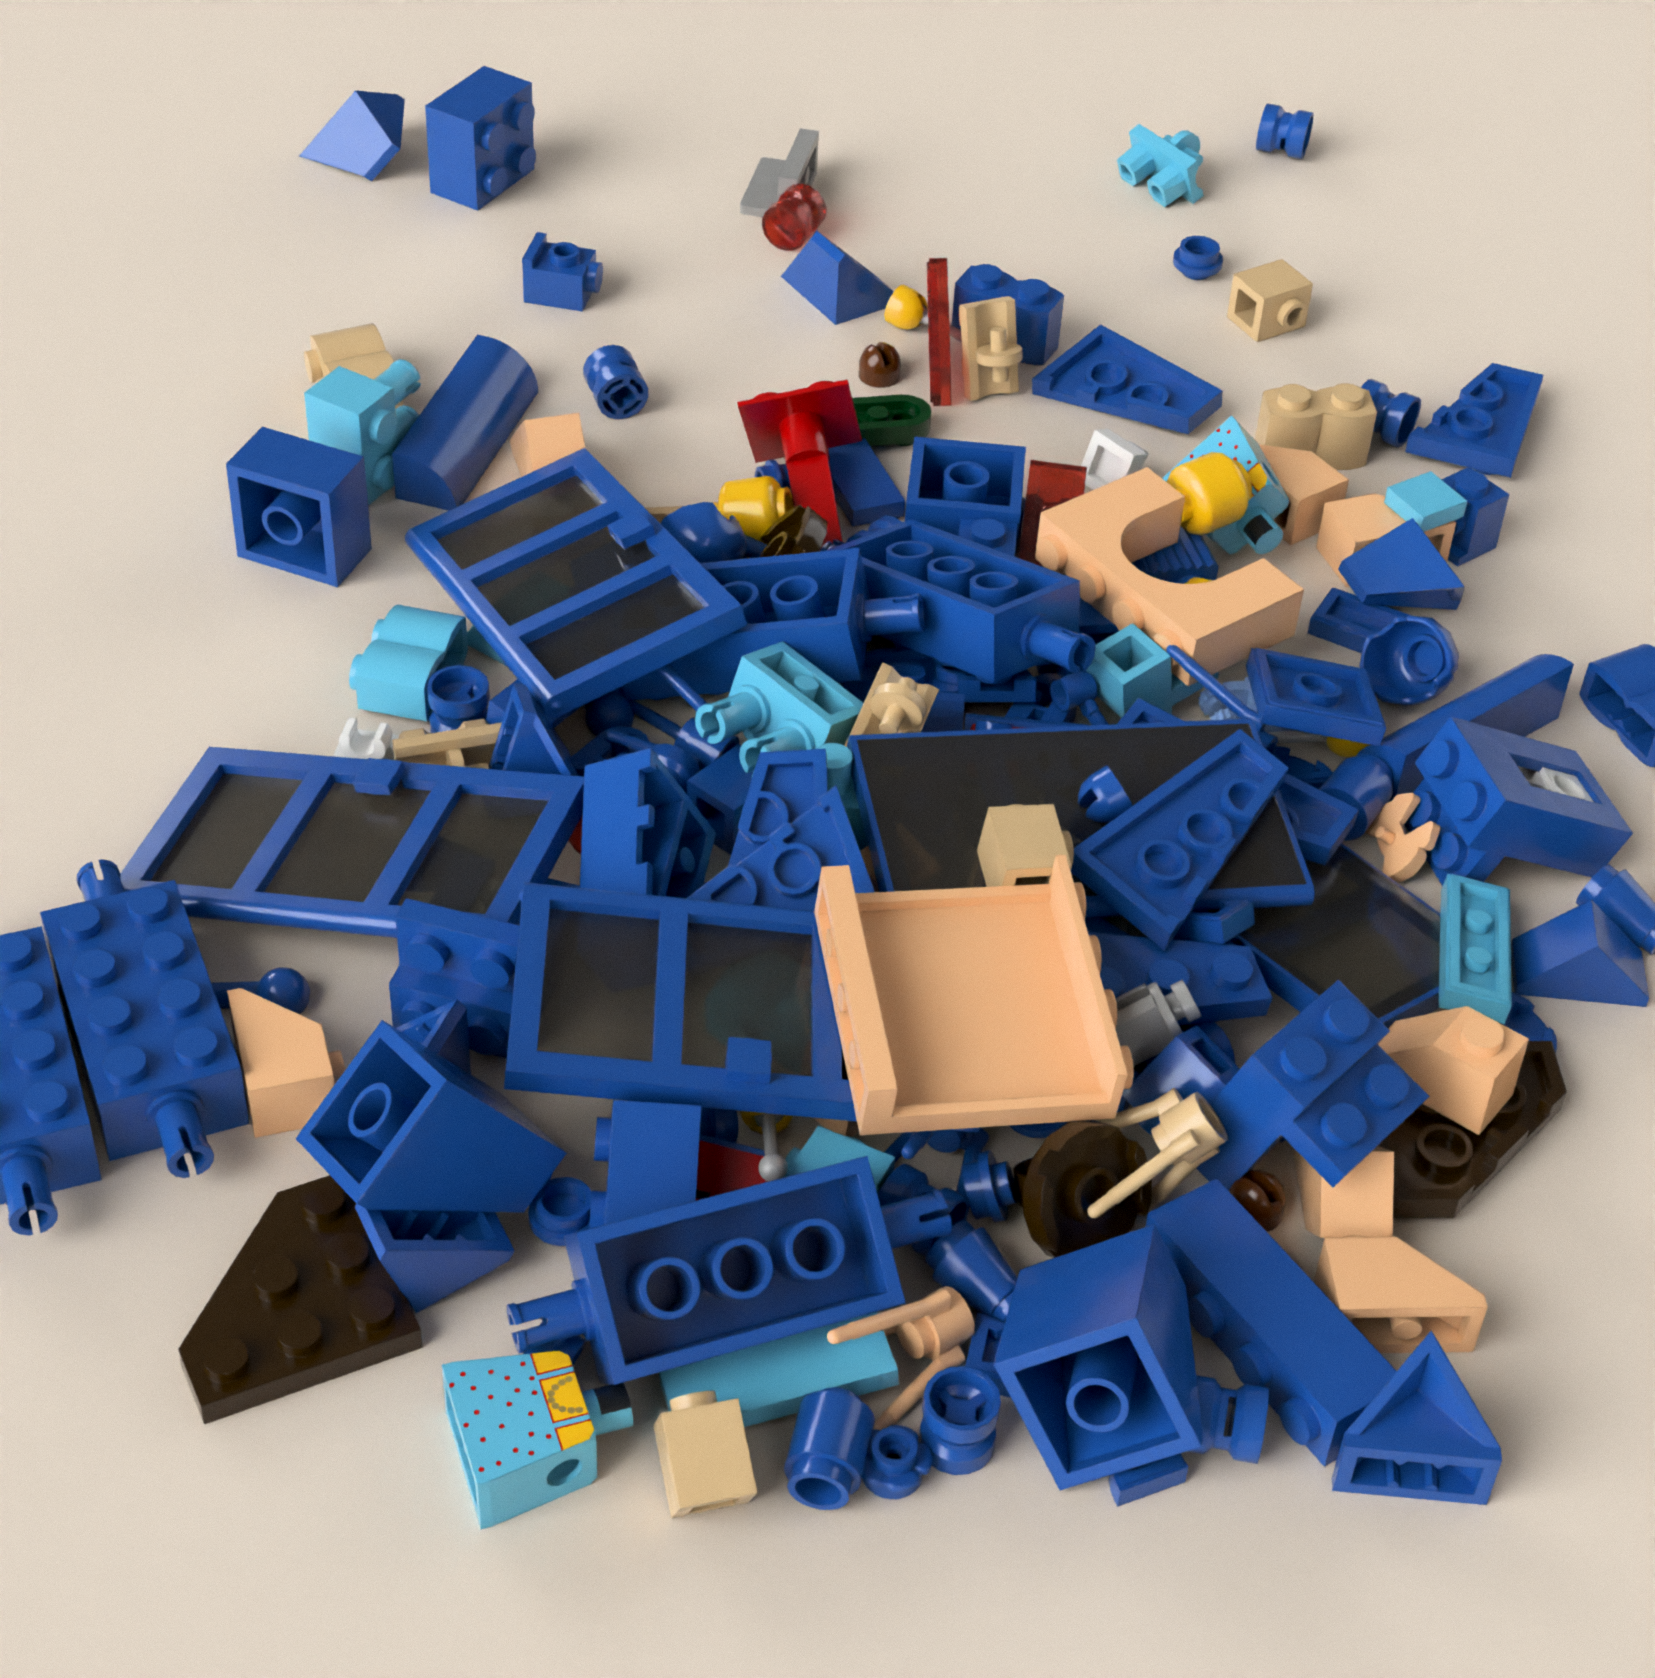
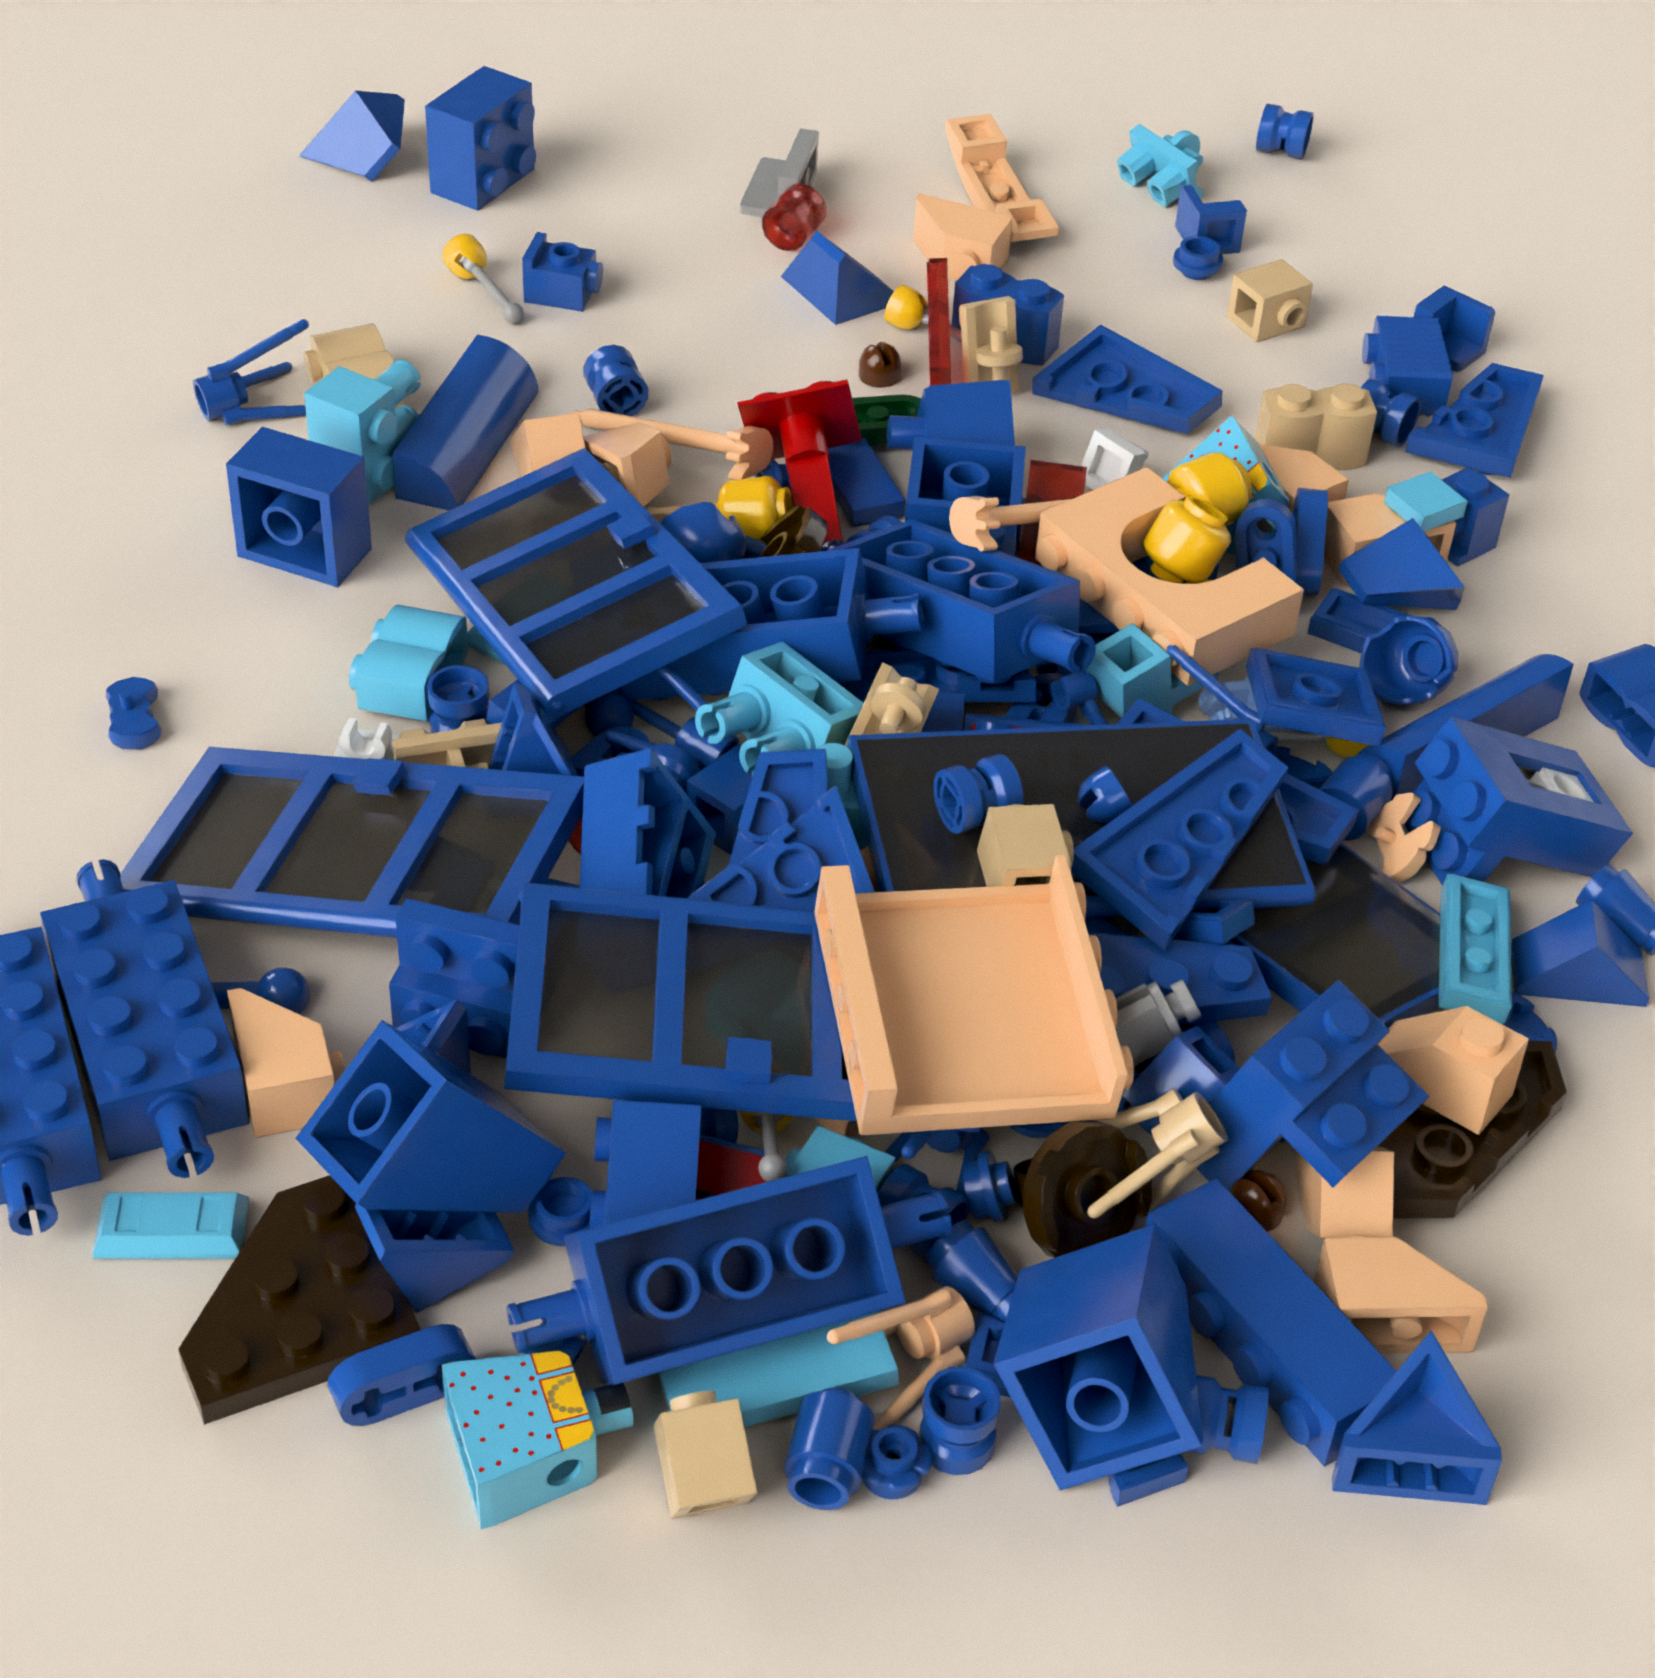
(132, 714): none -> blue piece
(171, 1225): none -> medium azure tile
(223, 391): none -> blue plant
(396, 1374): none -> blue beam
(471, 267): none -> hinge
(634, 457): none -> light nougat slope
(748, 446): none -> light nougat piece
(959, 413): none -> blue torso
(961, 234): none -> light nougat slope
(966, 793): none -> blue wheel
(975, 515): none -> light nougat piece
(990, 180): none -> light nougat slope
(1187, 540): none -> yellow head
(1215, 220): none -> blue panel
(1275, 547): none -> blue plate
(1310, 520): none -> blue beam
(1410, 358): none -> blue brick
(1463, 323): none -> blue panel

